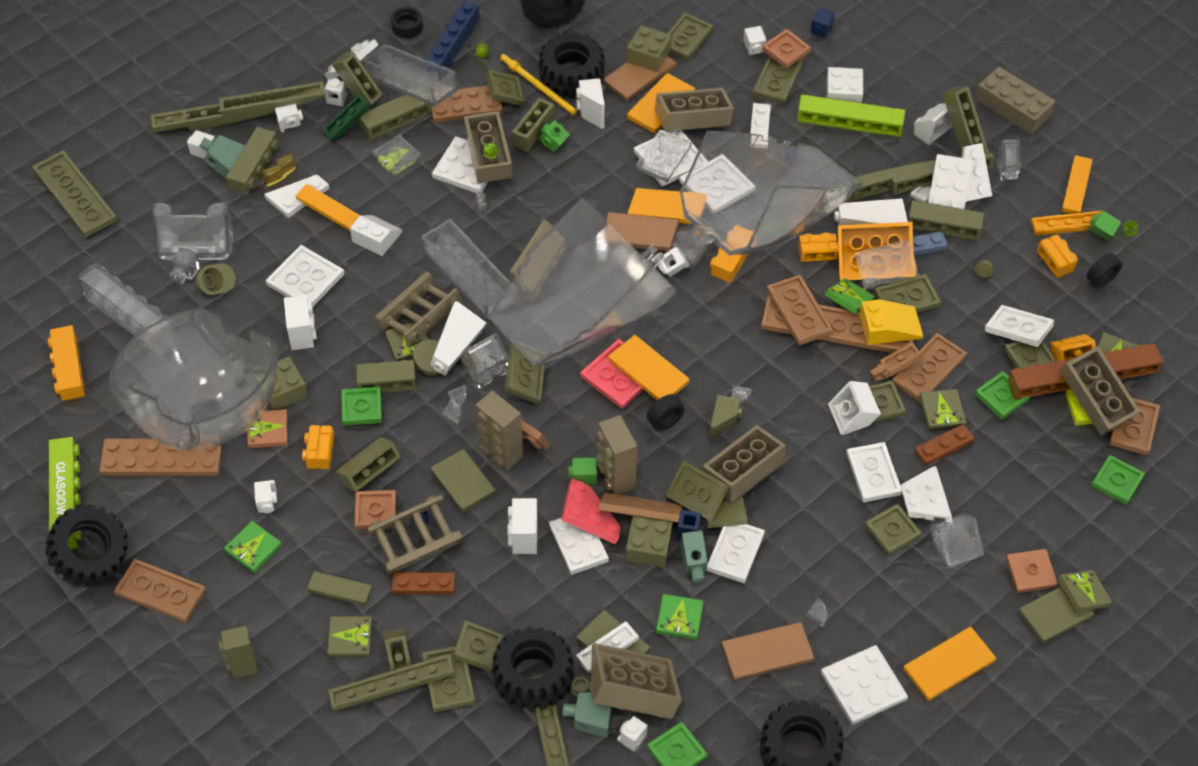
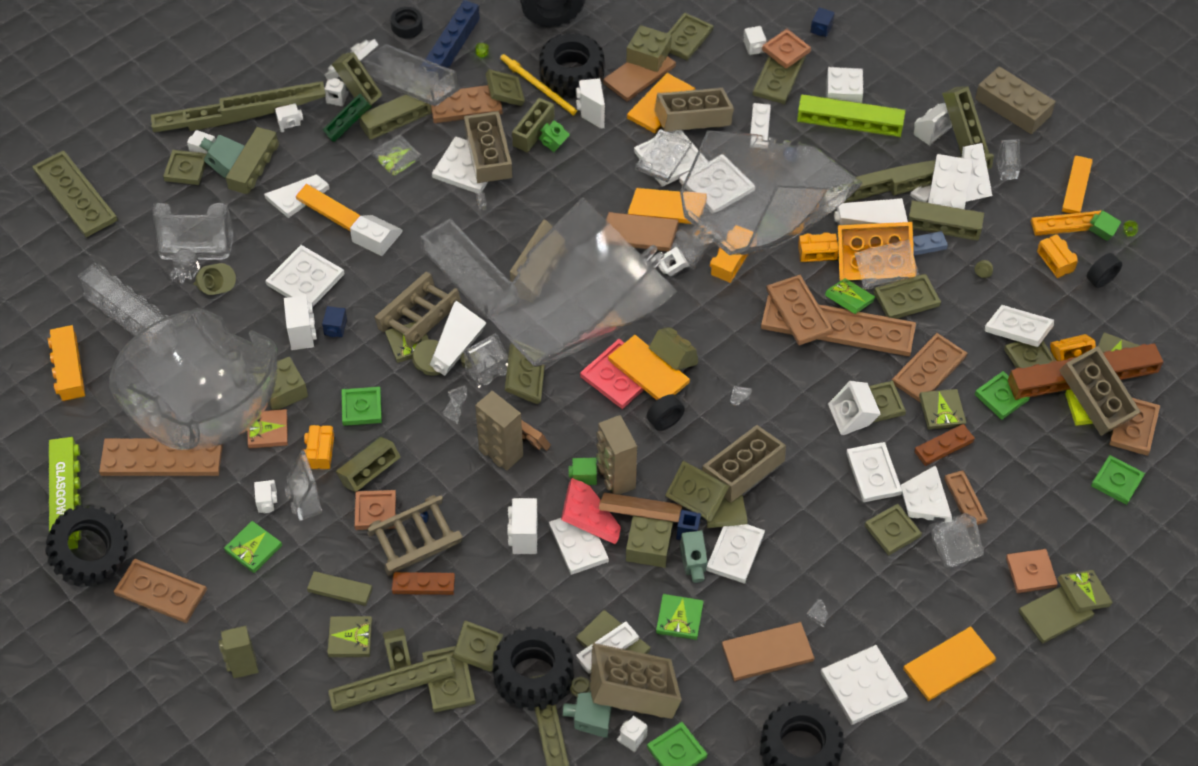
(185, 167): none -> olive plate
(276, 173): clear yellow slope -> none
(302, 489): none -> clear slope
(334, 321): none -> dark blue brick
(387, 375): olive brick -> none
(463, 480): olive tile -> none
(491, 150): clear neon green hinge -> none
(674, 349): none -> olive slope
(725, 414): olive slope -> none
(889, 322): yellow slope -> none
(896, 362): medium nougat hinge -> none
(965, 496): none -> medium nougat tile

